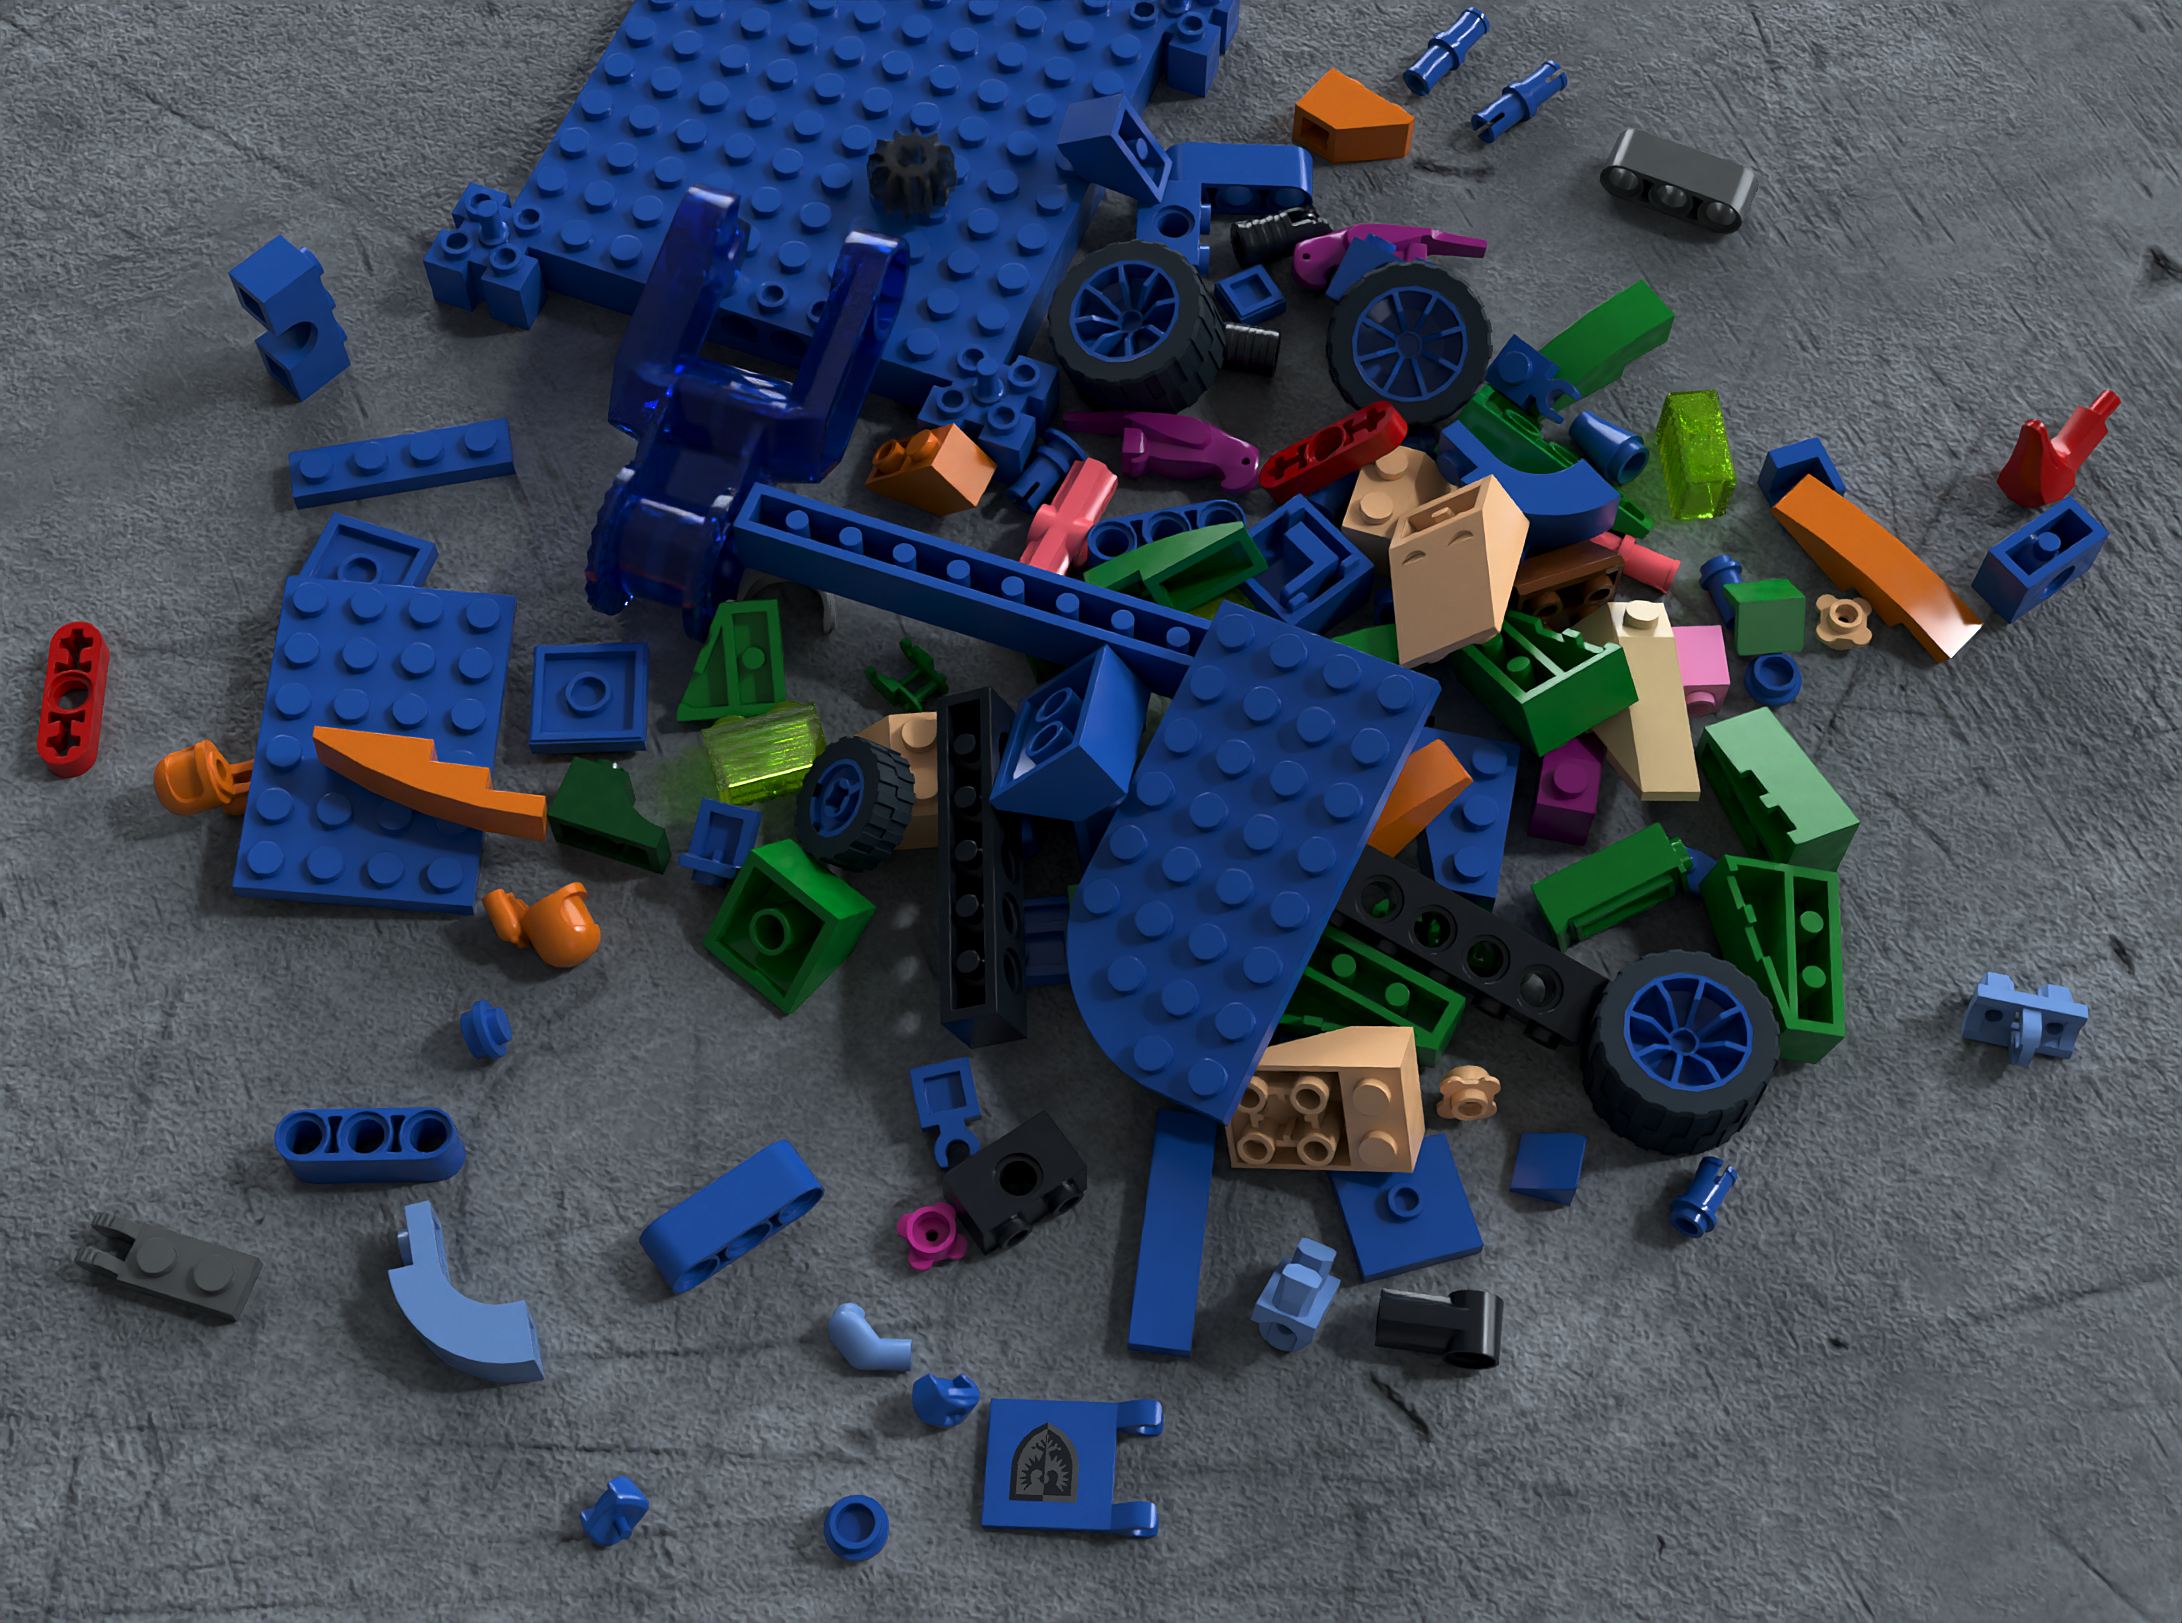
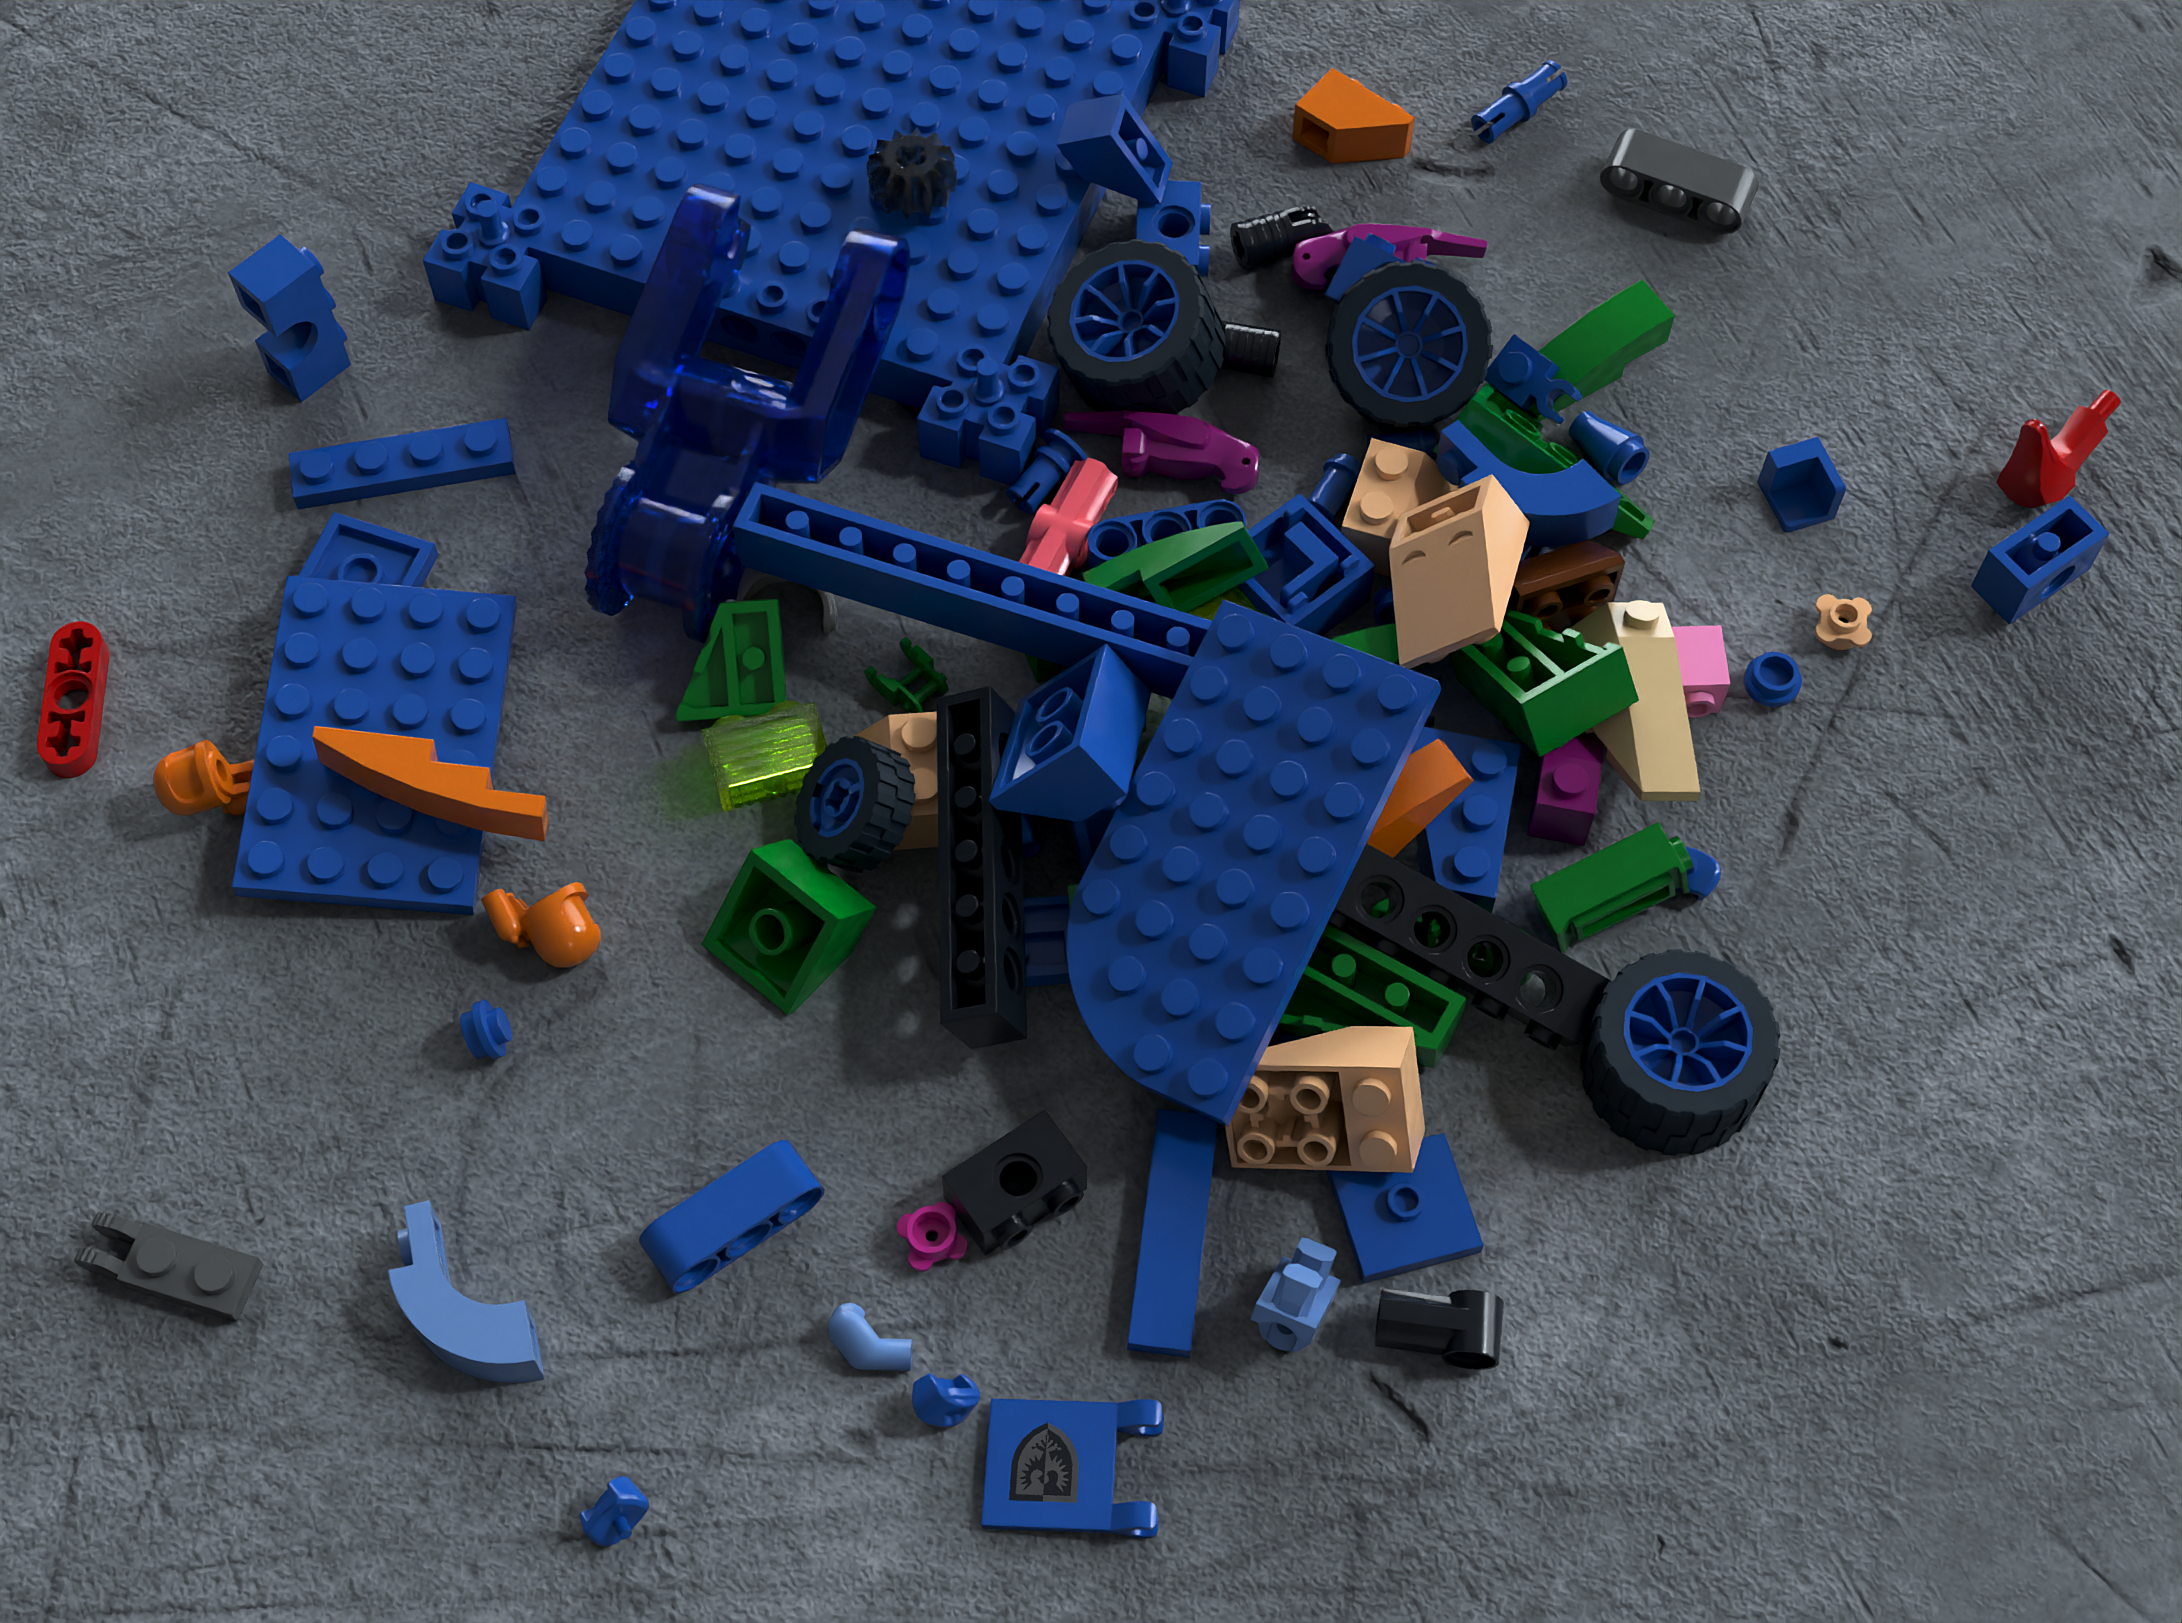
(347, 1129): blue beam -> none
(589, 698): blue plate -> none
(598, 816): dark green arch -> none
(720, 841): blue bracket -> none
(856, 1528): blue plate -> none
(932, 471): orange slope -> none
(947, 1101): blue plate -> none
(1245, 176): blue beam -> none
(1250, 296): blue tile -> none
(1359, 440): red beam -> none
(1446, 51): blue pin -> none
(1468, 1094): light nougat plate -> none
(1548, 1166): blue slope -> none
(1640, 561): coral pin -> none
(1695, 454): clear neon green brick -> none
(1696, 1208): blue pin -> none
(1715, 574): blue pin -> none
(1766, 616): green panel -> none
(1774, 793): wedge -> none
(1785, 935): green wedge -> none
(1879, 566): orange slope -> none
(2046, 1020): medium blue hips -> none

